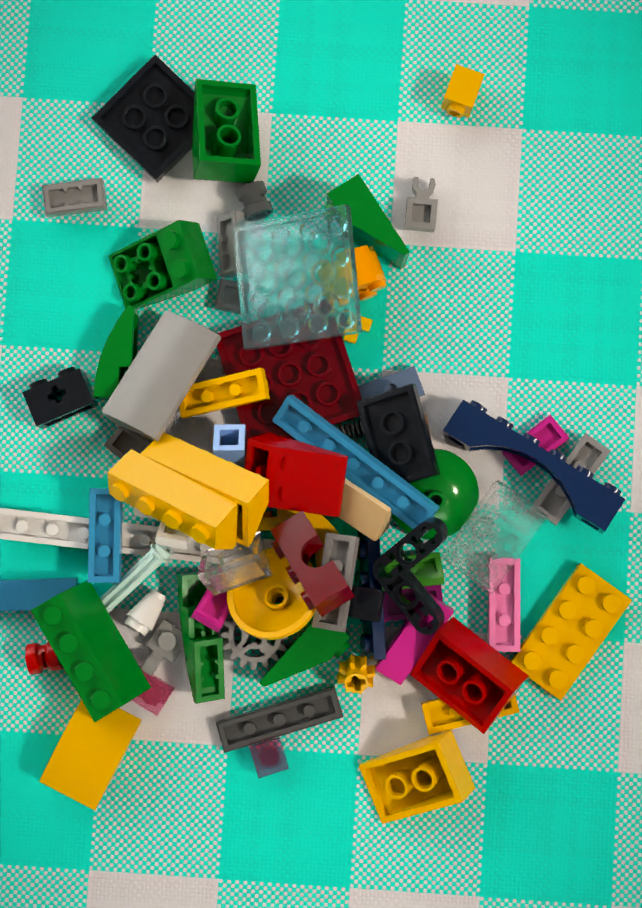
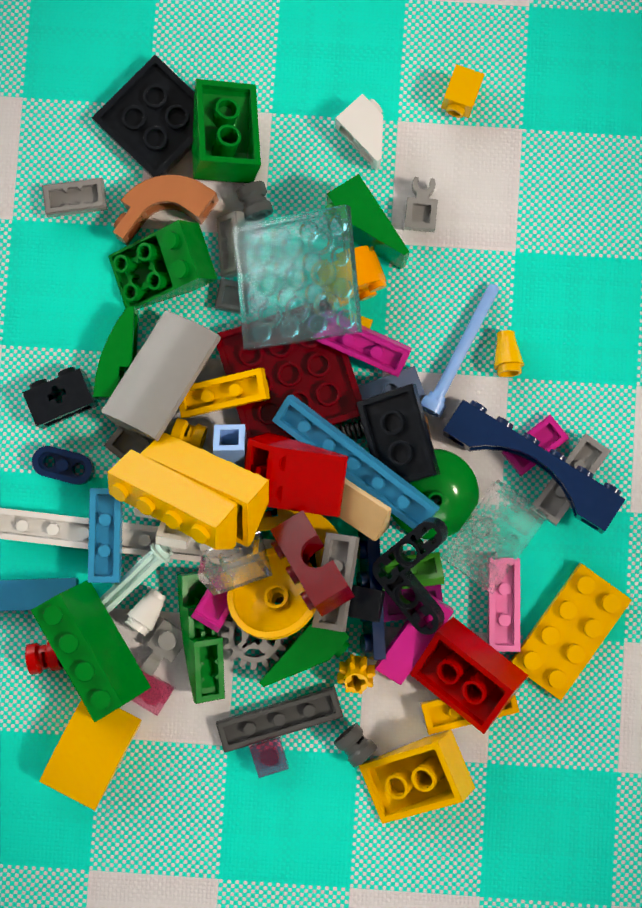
(64, 465): none -> dark blue plate
(160, 194): none -> nougat arch
(189, 433): none -> yellow wheel
(355, 745): none -> dark grey wheel
(363, 128): none -> white slope
(372, 349): none -> dark pink tile
(434, 401): none -> light blue piece
(507, 357): none -> yellow cone

